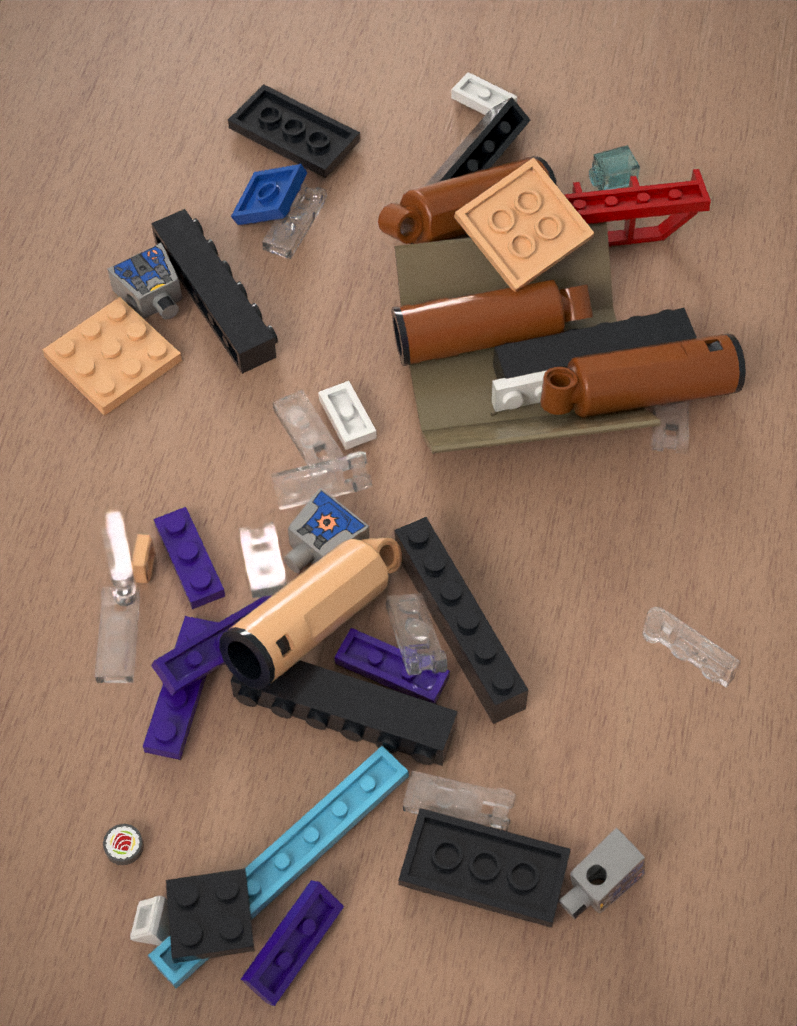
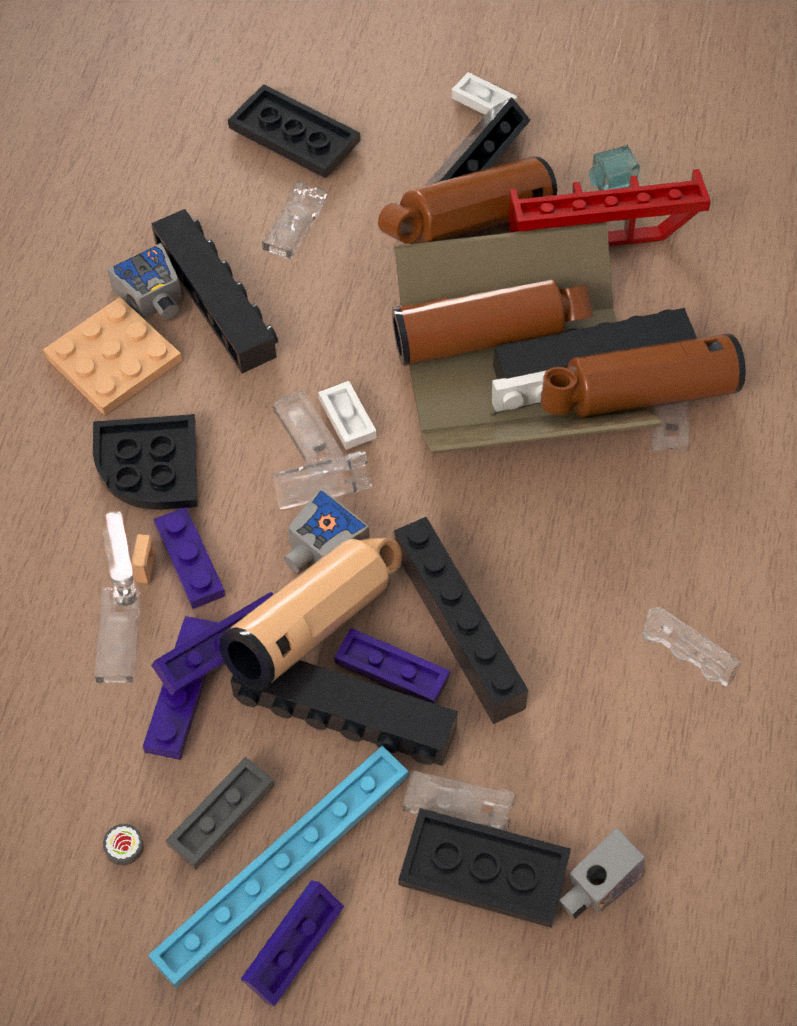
(148, 460): none -> black plate
(151, 921): white slope -> none
(209, 915): black plate -> none
(220, 813): none -> dark grey plate
(263, 560): clear plate -> none
(269, 194): blue plate -> none
(415, 634): clear plate -> none
(524, 225): light nougat plate -> none

